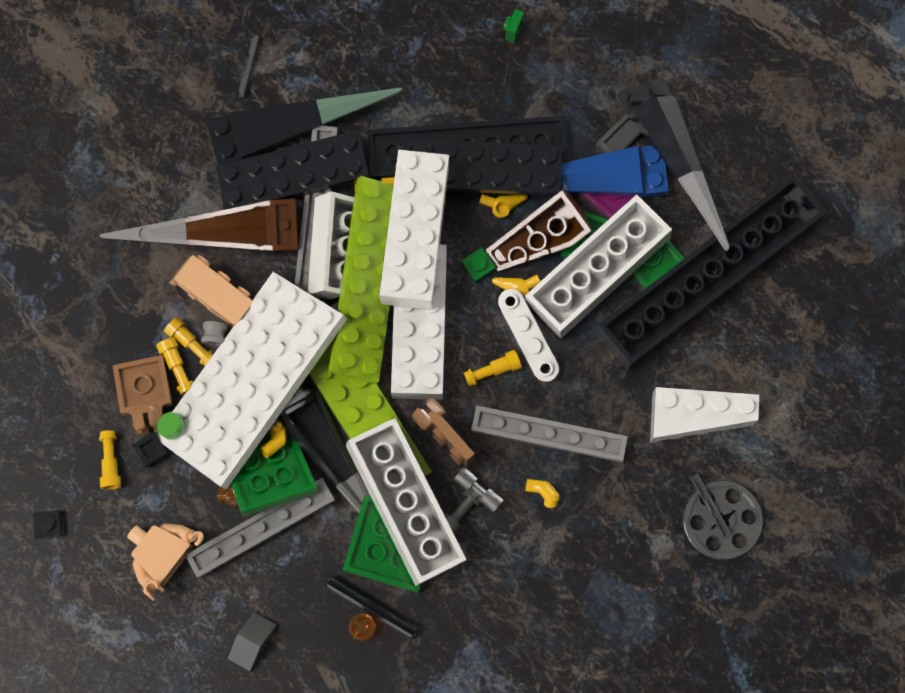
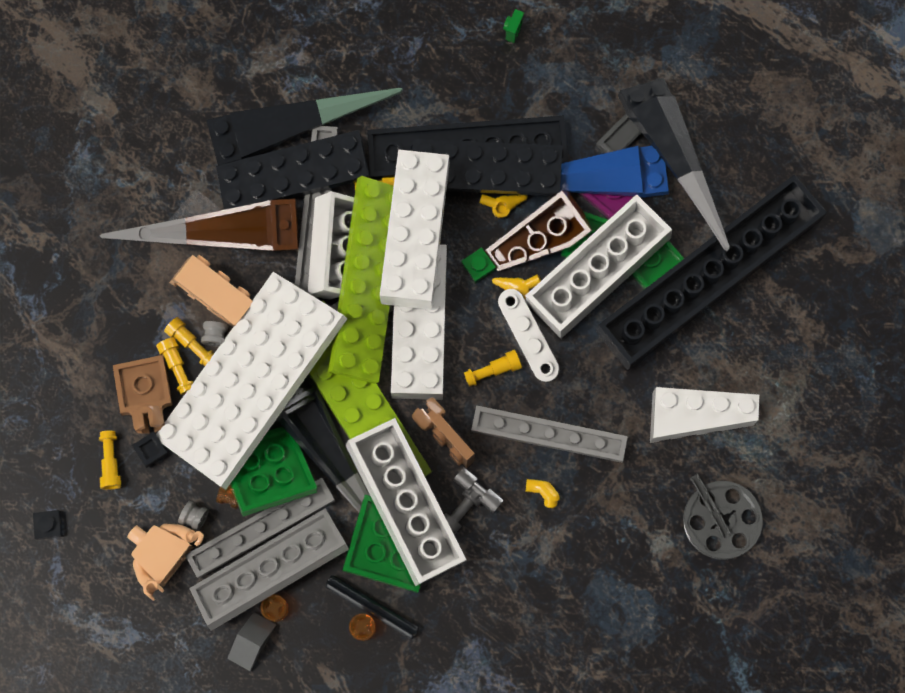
(170, 425): bright green tile -> none
(193, 515): none -> light grey wheel
(245, 79): dark grey piece -> none
(268, 569): none -> light grey plate
(270, 608): none -> clear orange wheel
(277, 439): yellow arm -> none

